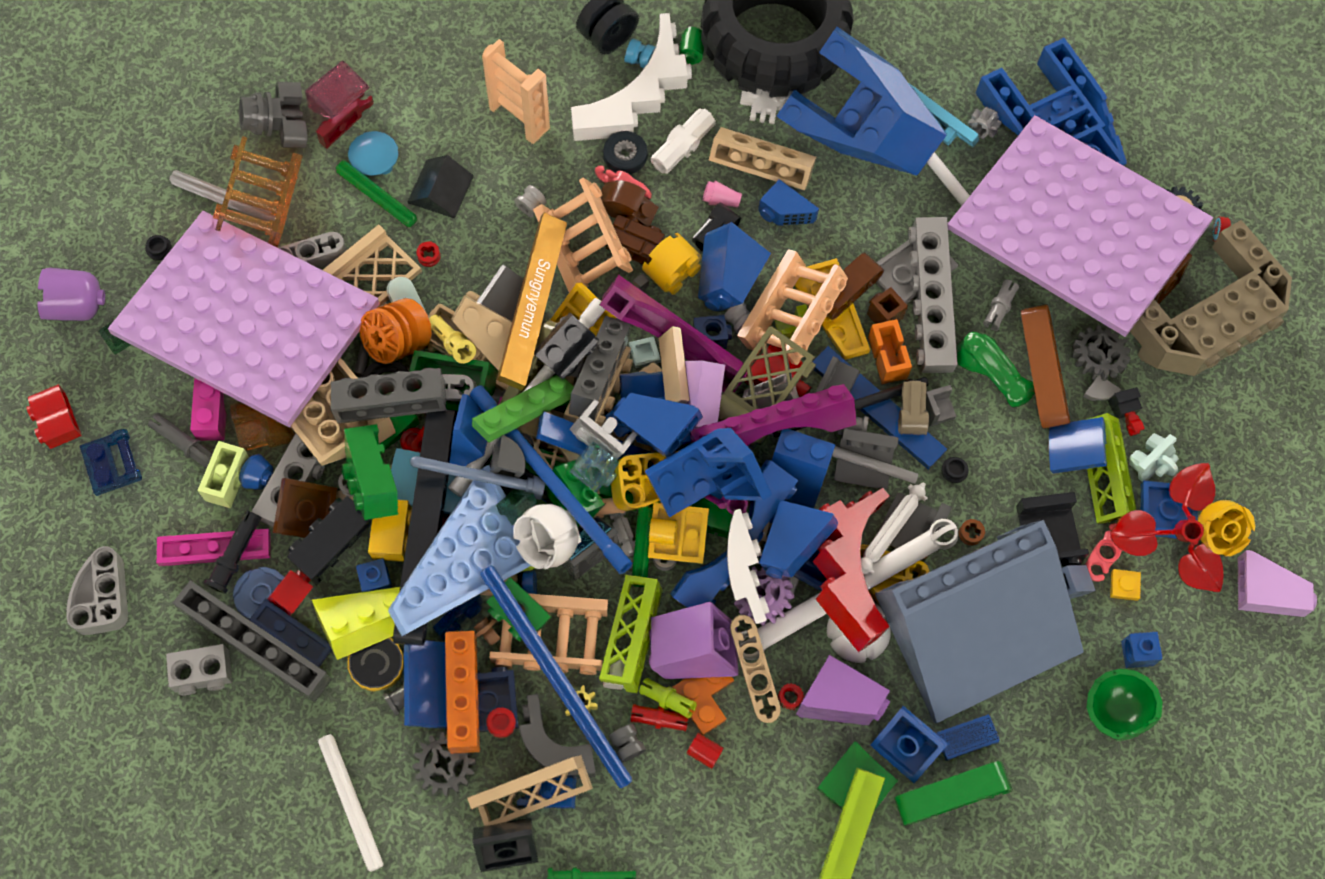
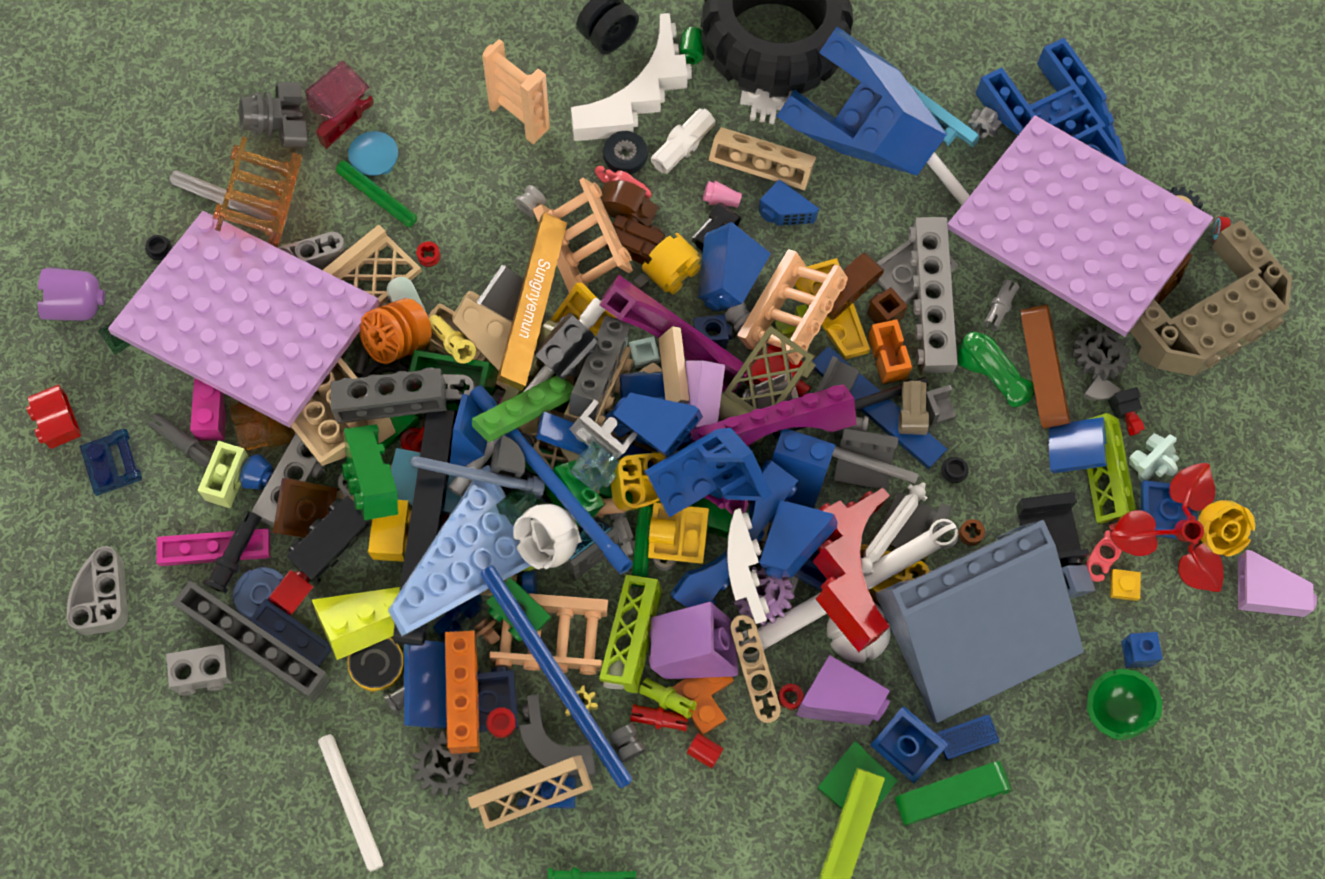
(374, 575): blue brick -> none
(441, 186): black slope -> none
(505, 845): black slope -> none
(639, 53): dark azure wheel -> none

